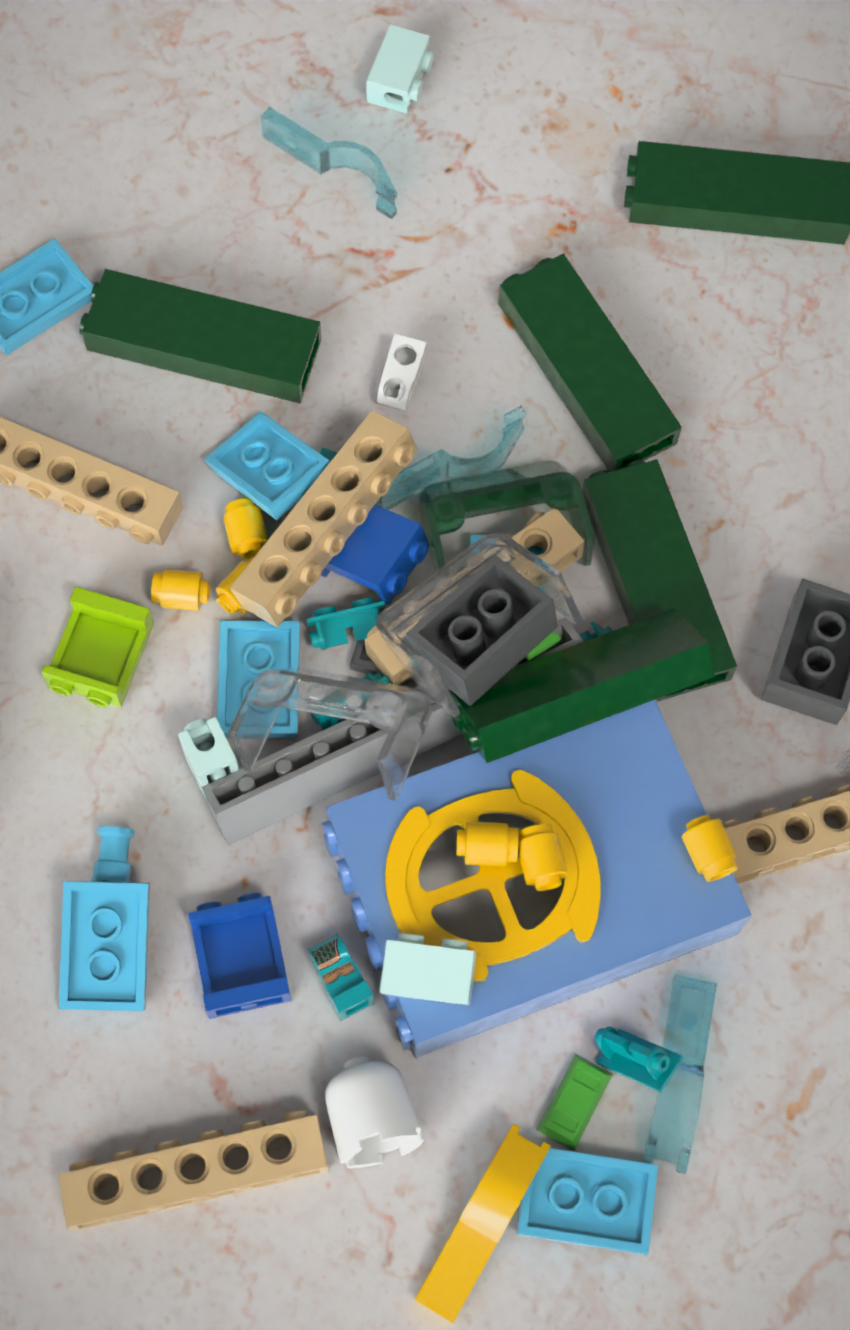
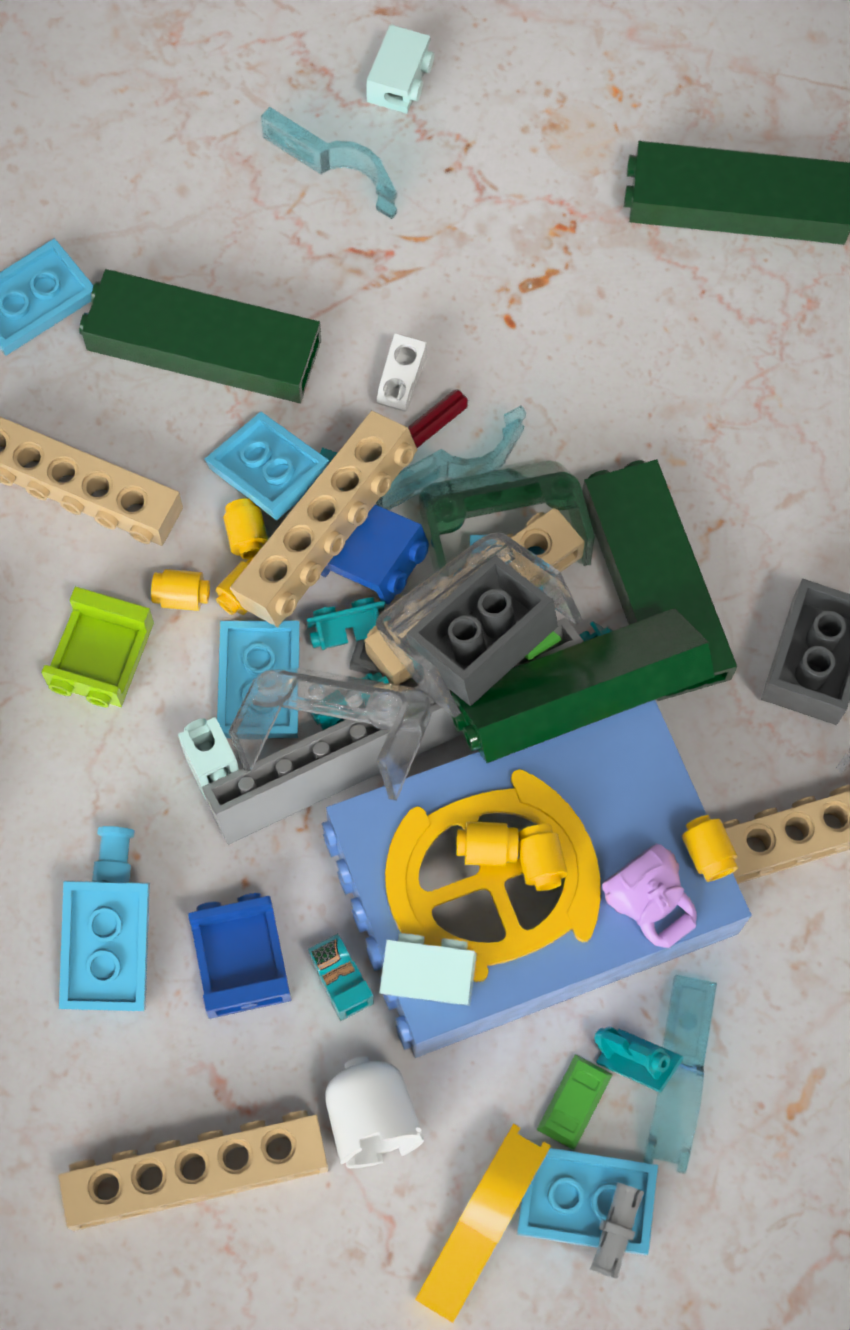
(438, 417): none -> dark red axle
(588, 363): dark green brick -> none
(617, 1230): none -> light grey pin
(649, 891): none -> lavender piece

